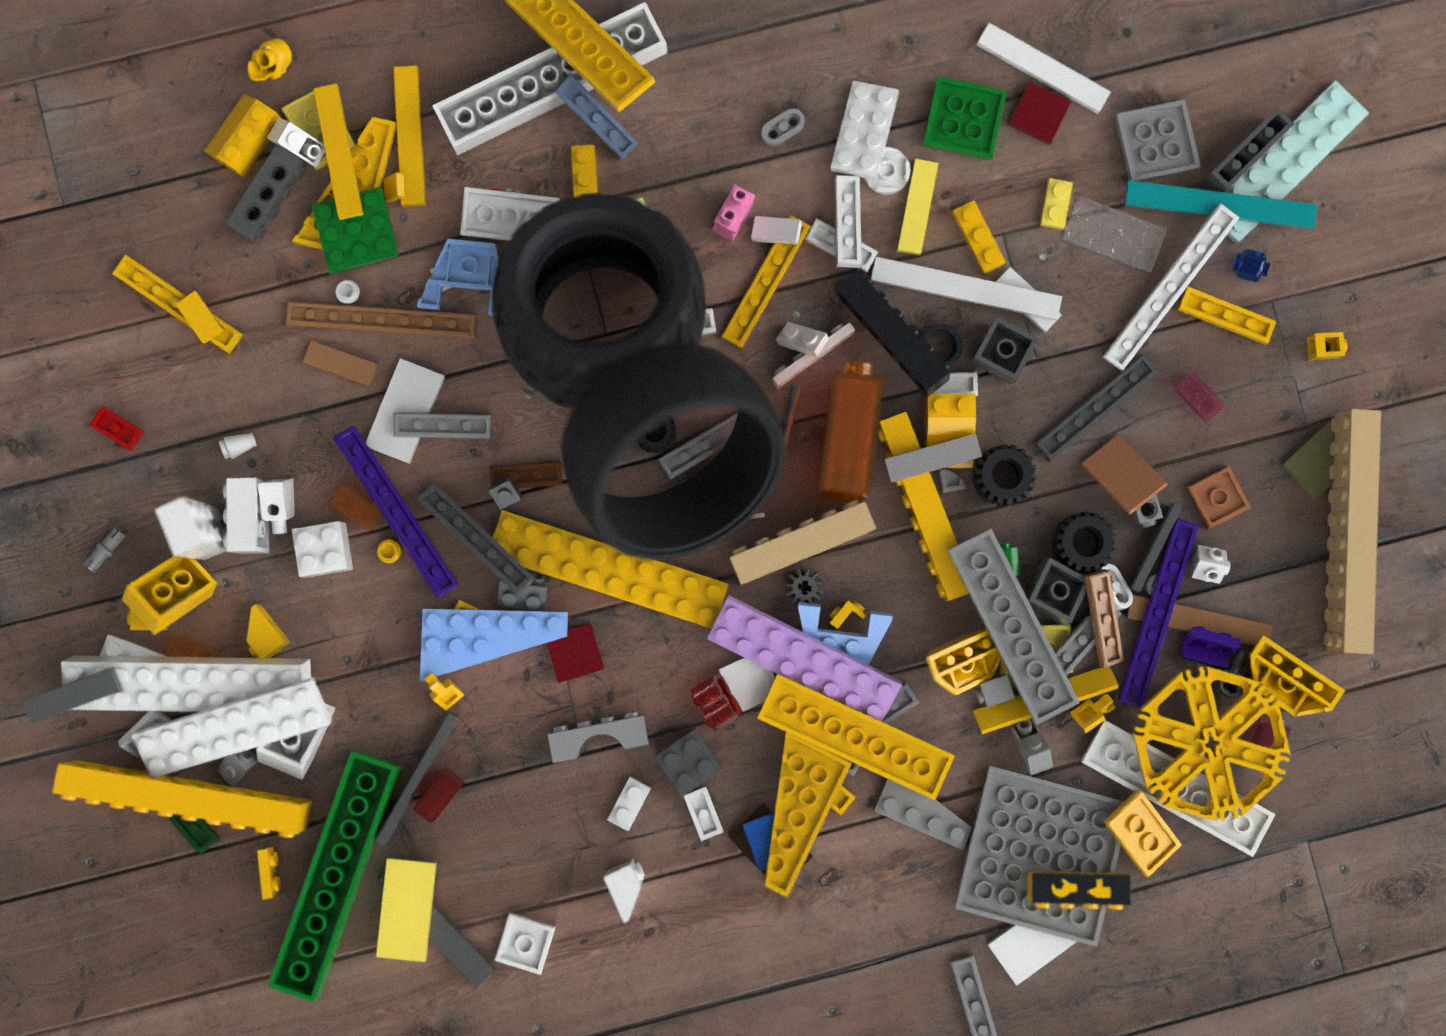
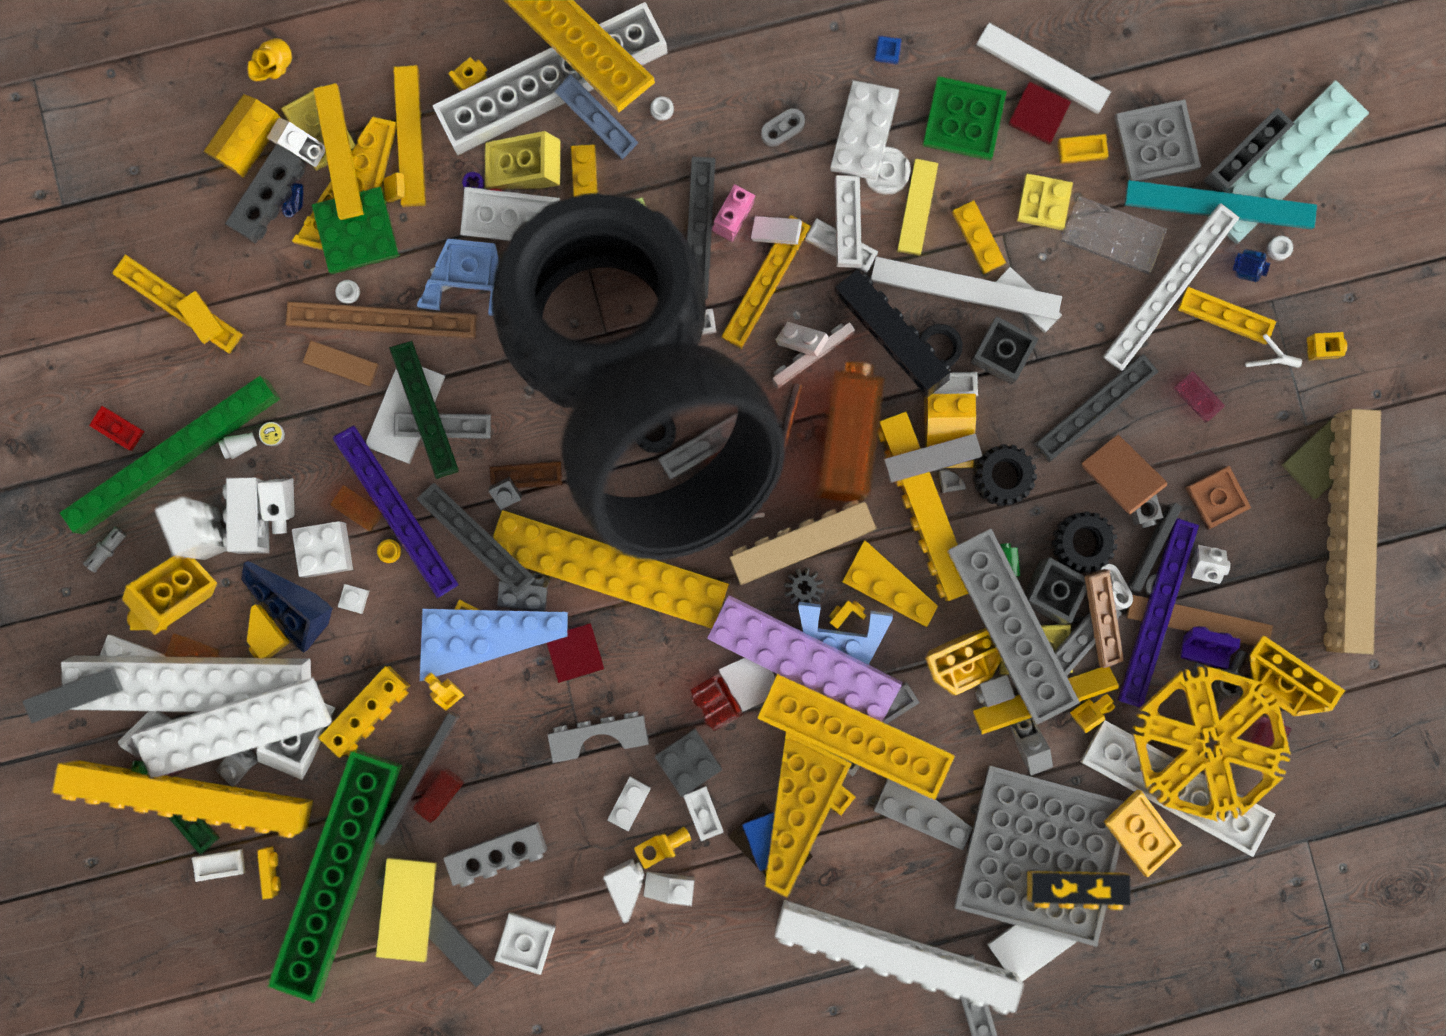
(139, 767): none -> green tile
(170, 455): none -> green brick
(218, 865): none -> white tile
(271, 434): none -> tile
(294, 202): none -> clear blue arm
(296, 608): none -> dark blue wedge
(353, 598): none -> white plate
(364, 712): none -> yellow brick
(424, 409): none -> dark green tile
(458, 861): none -> light grey brick
(459, 76): none -> yellow brick
(473, 176): none -> dark purple bush
(523, 162): none -> light yellow slope
(662, 108): none -> white plate
(662, 845): none -> yellow bracket
(669, 888): none -> white slope
(701, 213): none -> dark grey plate
(886, 584): none -> yellow wing
(888, 50): none -> blue tile
(899, 957): none -> white brick
(1033, 199): none -> light yellow plate
(1083, 148): none -> yellow tile
(1279, 248): none -> white tile
(1283, 359): none -> white plant

